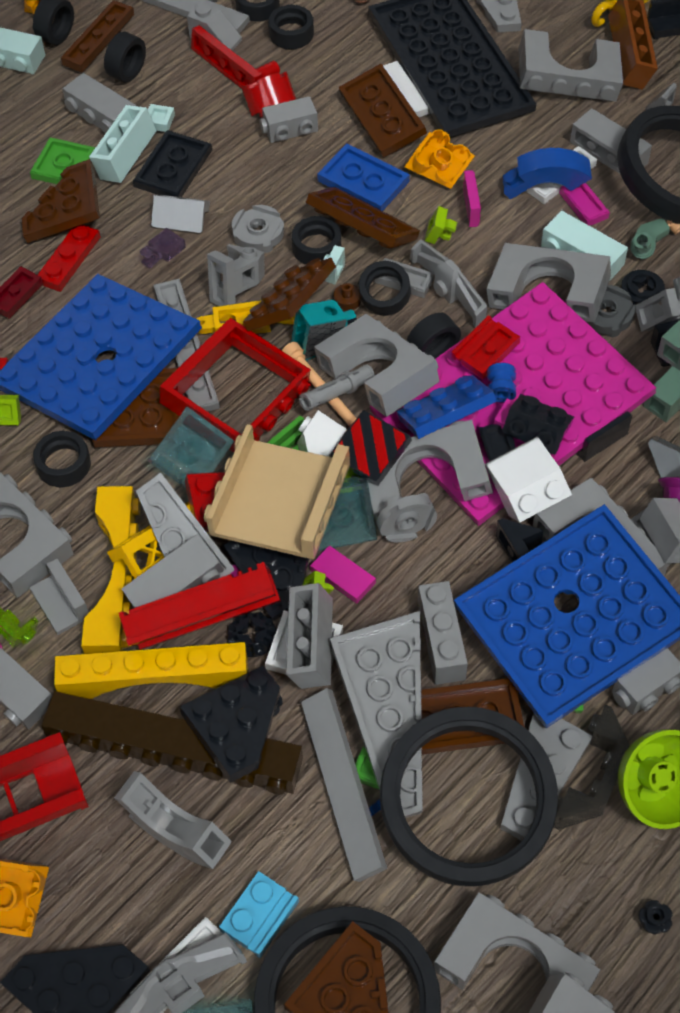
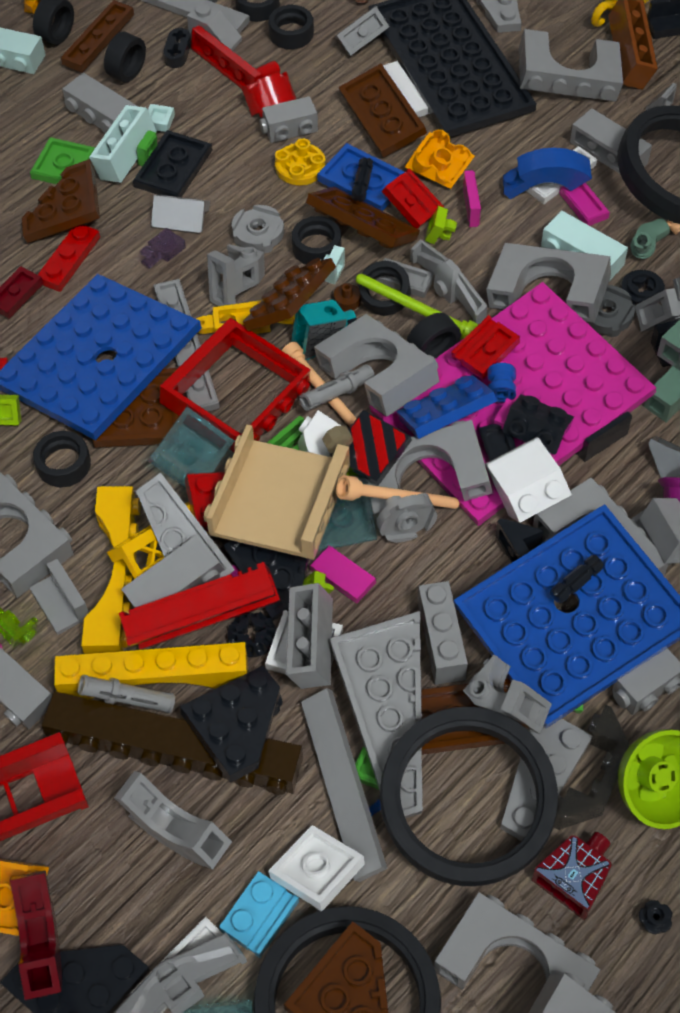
(38, 935): none -> dark red arch
(114, 691): none -> light grey pin
(146, 147): none -> bright green tile
(173, 47): none -> black beam
(299, 162): none -> yellow tile
(316, 867): none -> white plate
(335, 436): none -> dark tan tile
(351, 488): none -> light nougat piece
(362, 30): none -> light grey panel
(362, 179): none -> black axle
(411, 303): none -> lime piece
(412, 198): none -> red plate
(518, 703): none -> light grey tile
(575, 872): none -> dark red torso
(576, 579): none -> black axle

